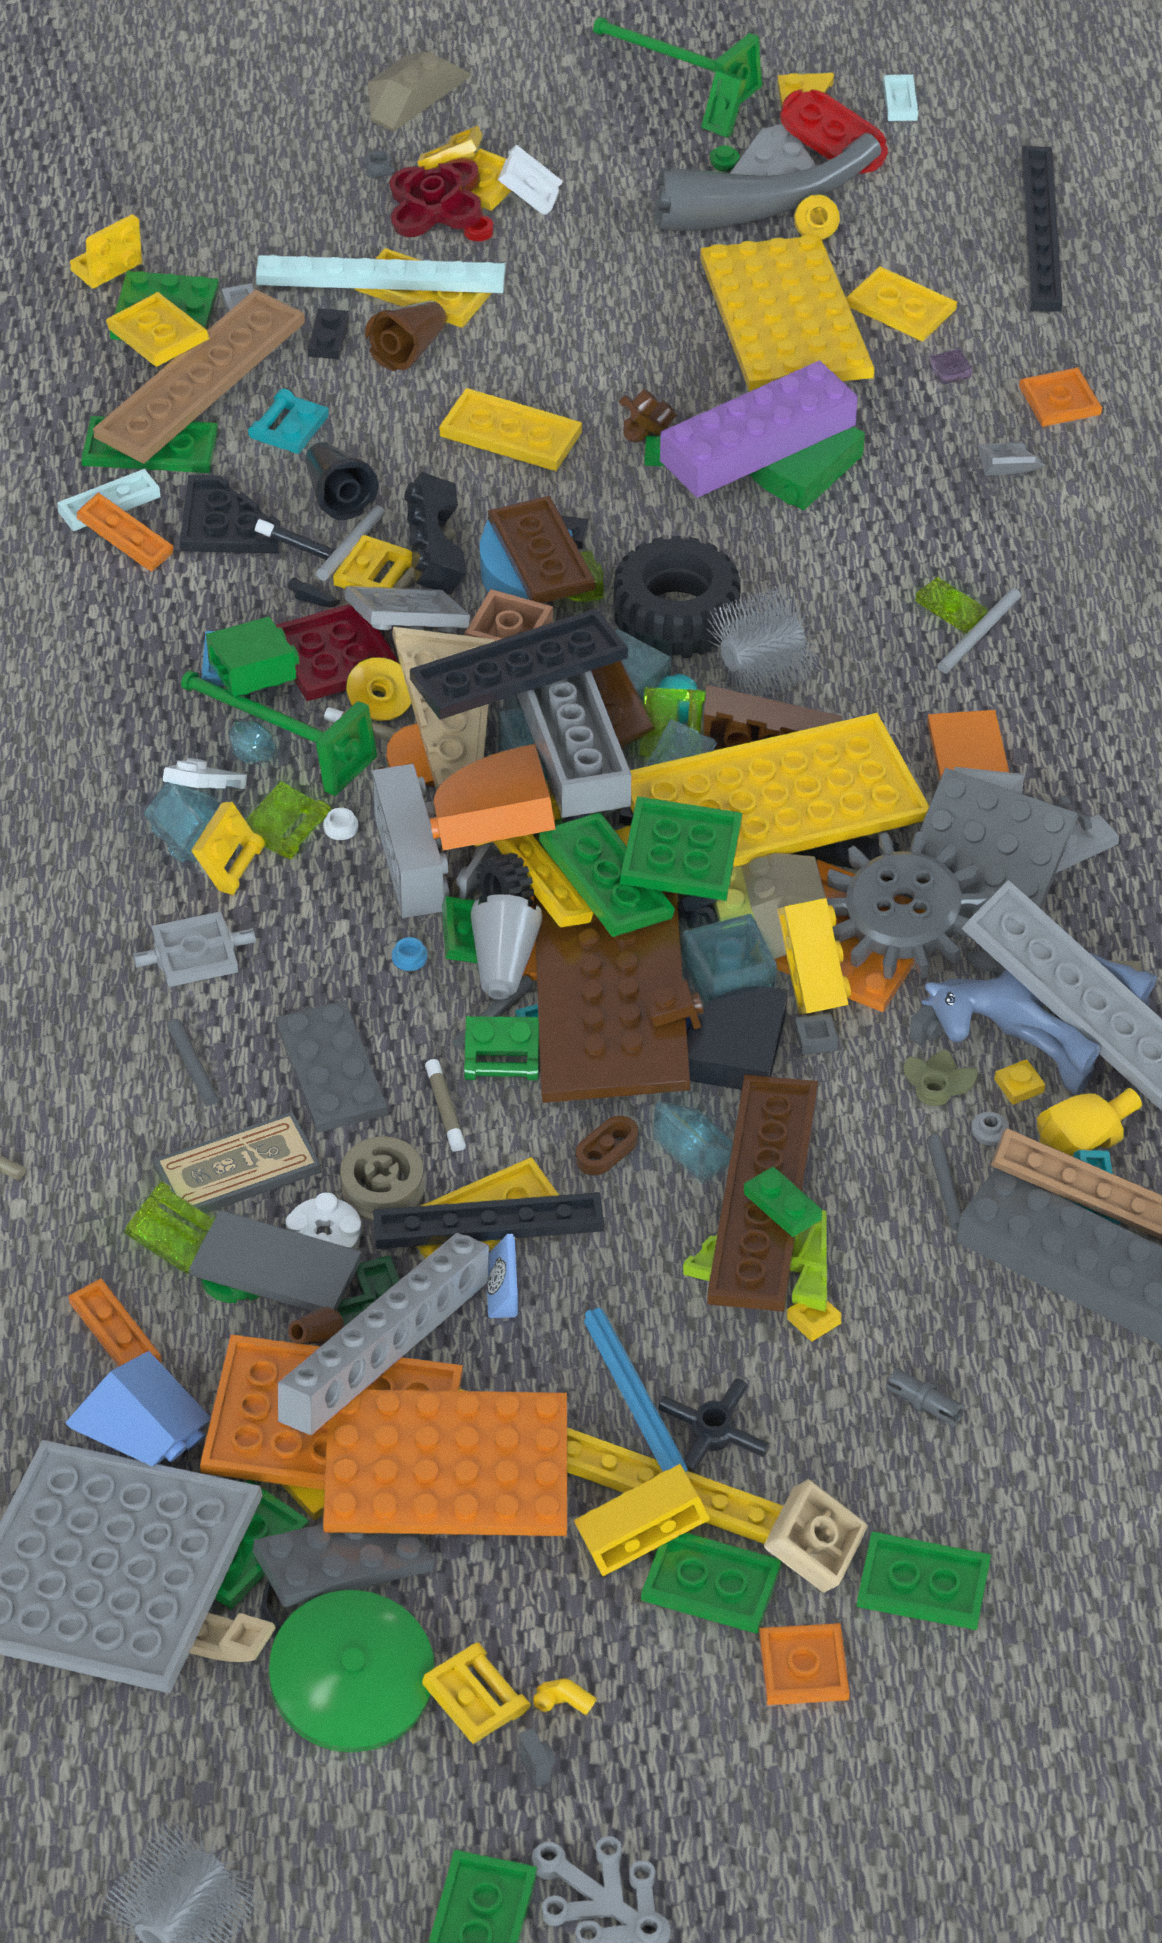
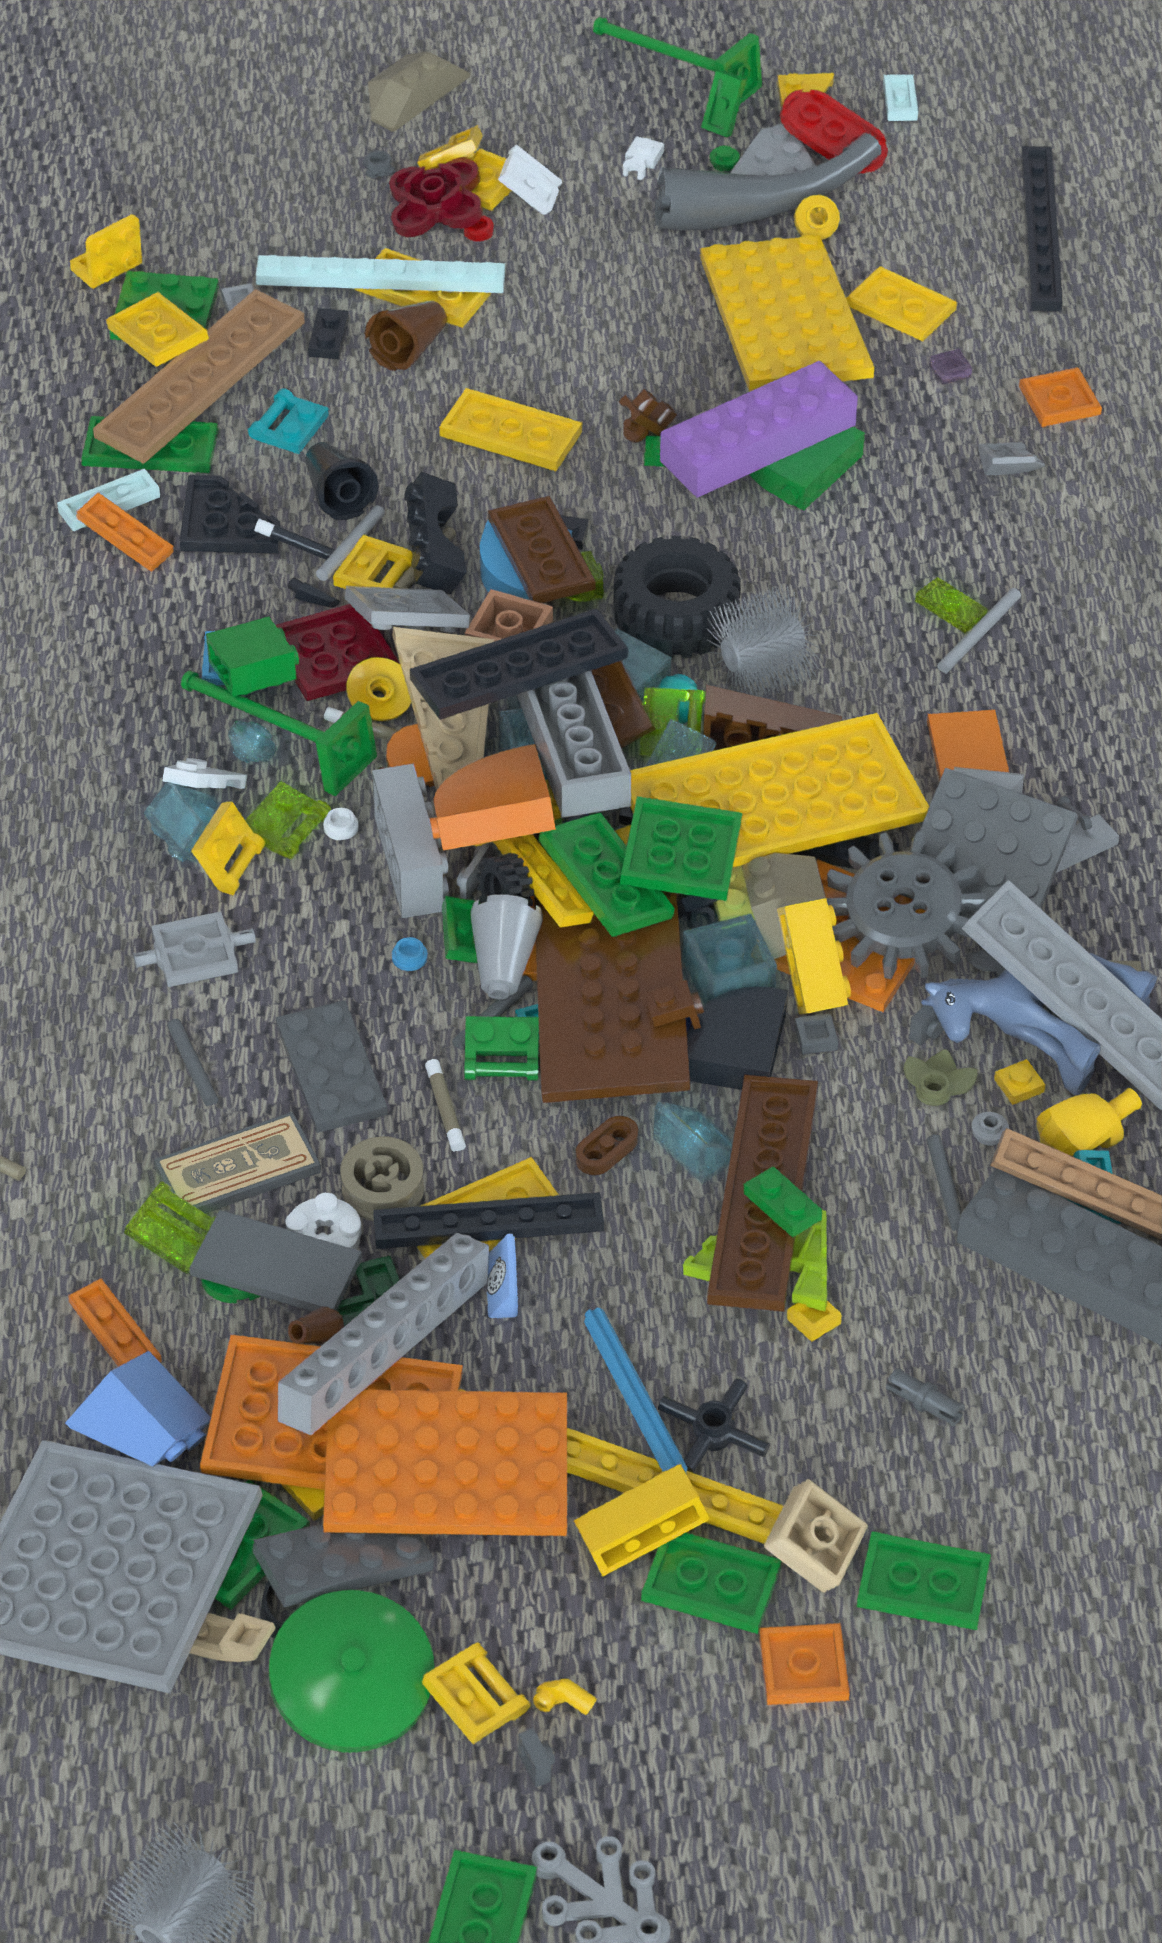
(642, 154): none -> white plate

